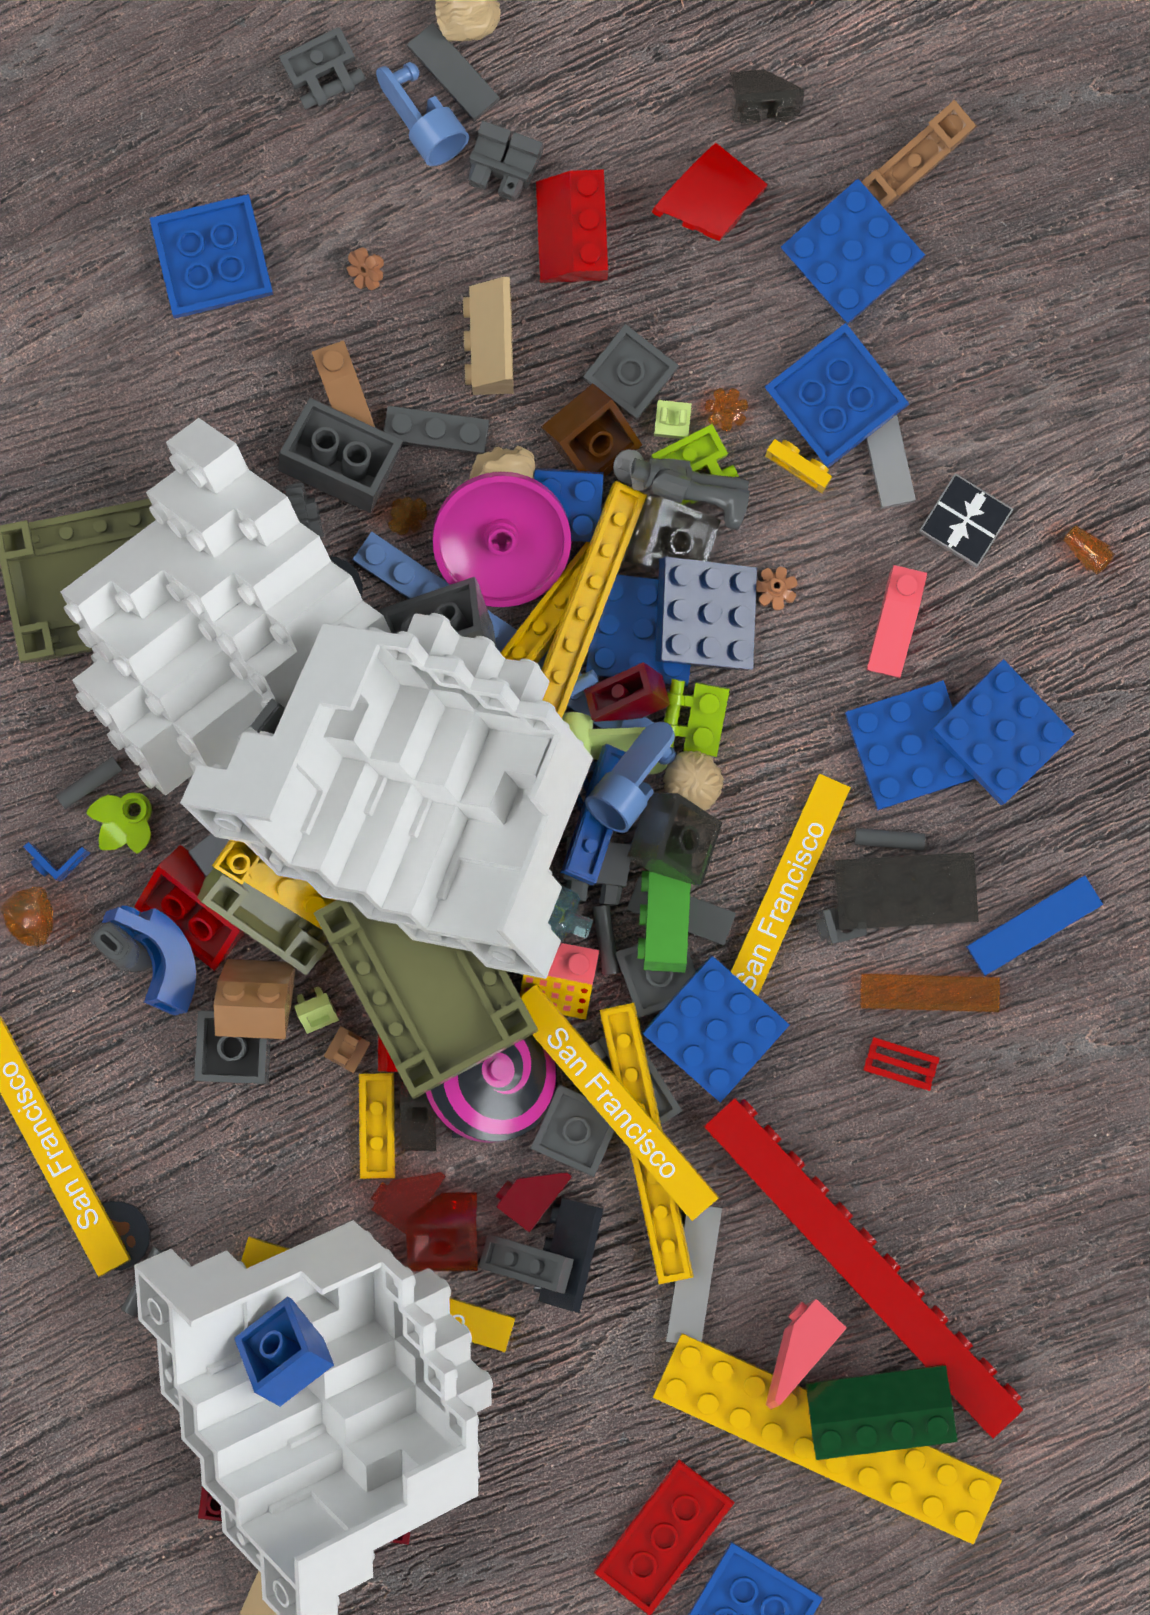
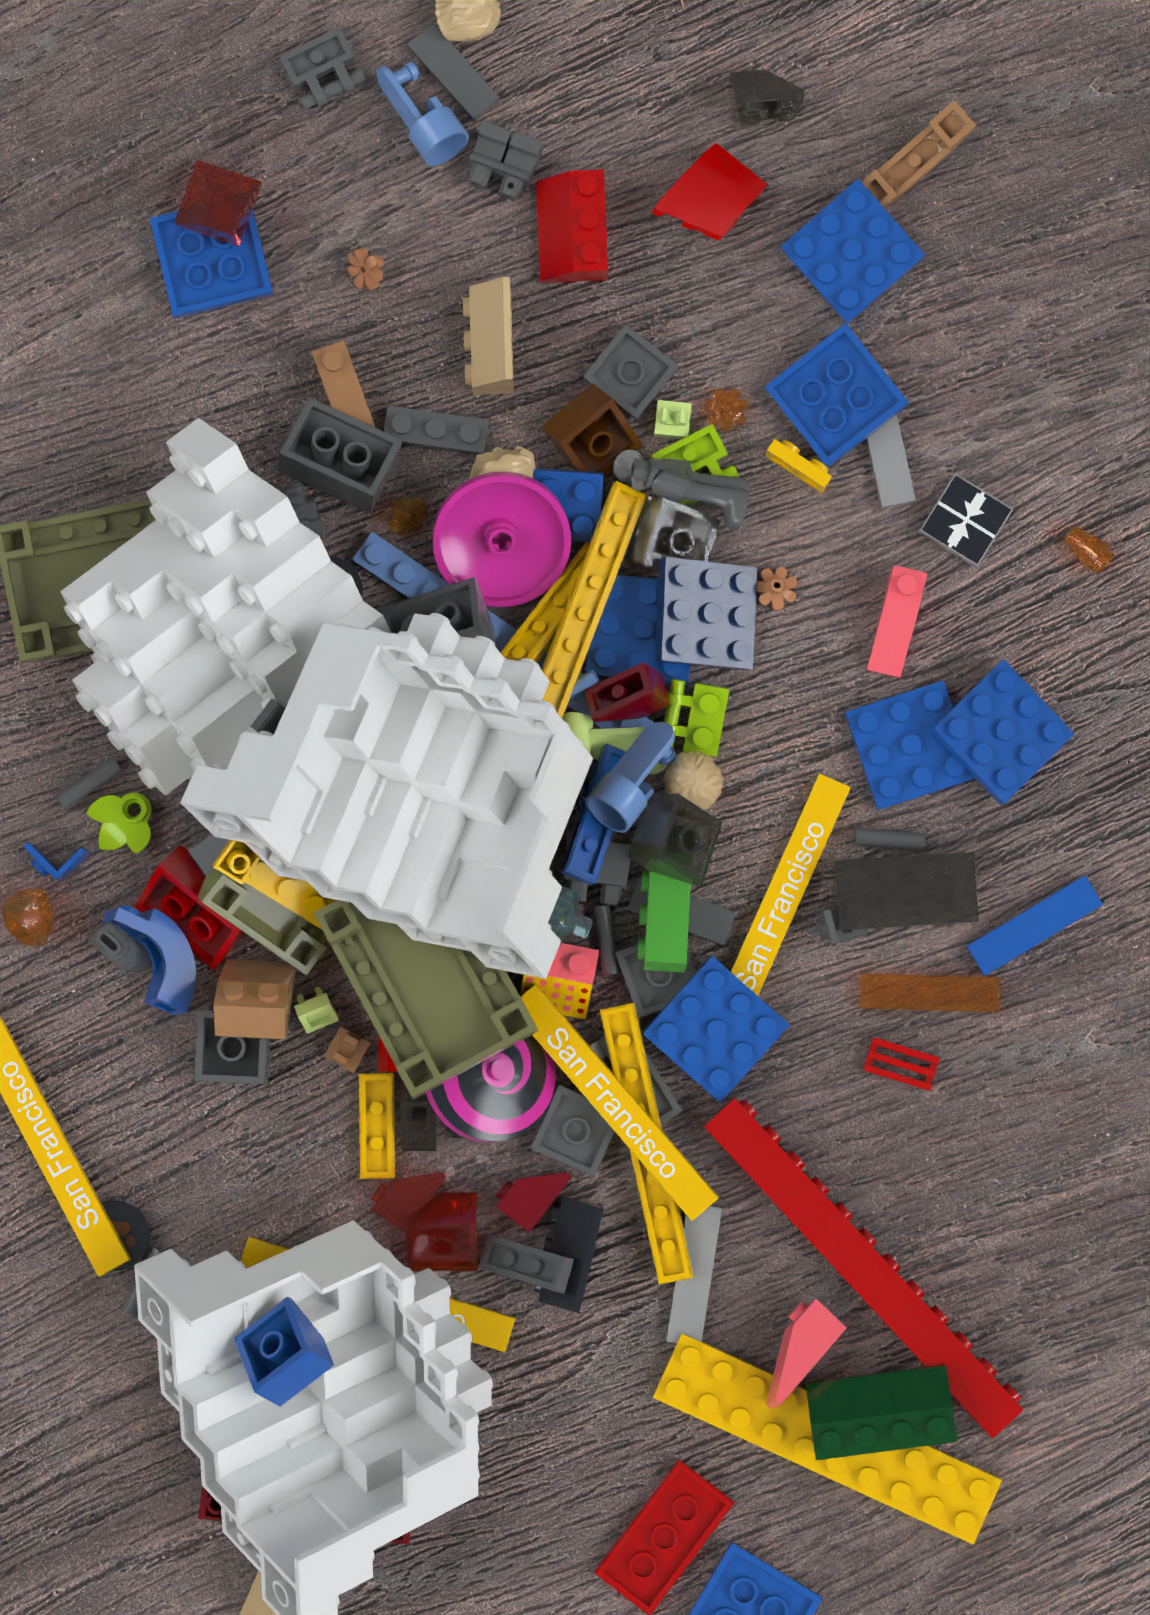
(218, 203): none -> clear red slope

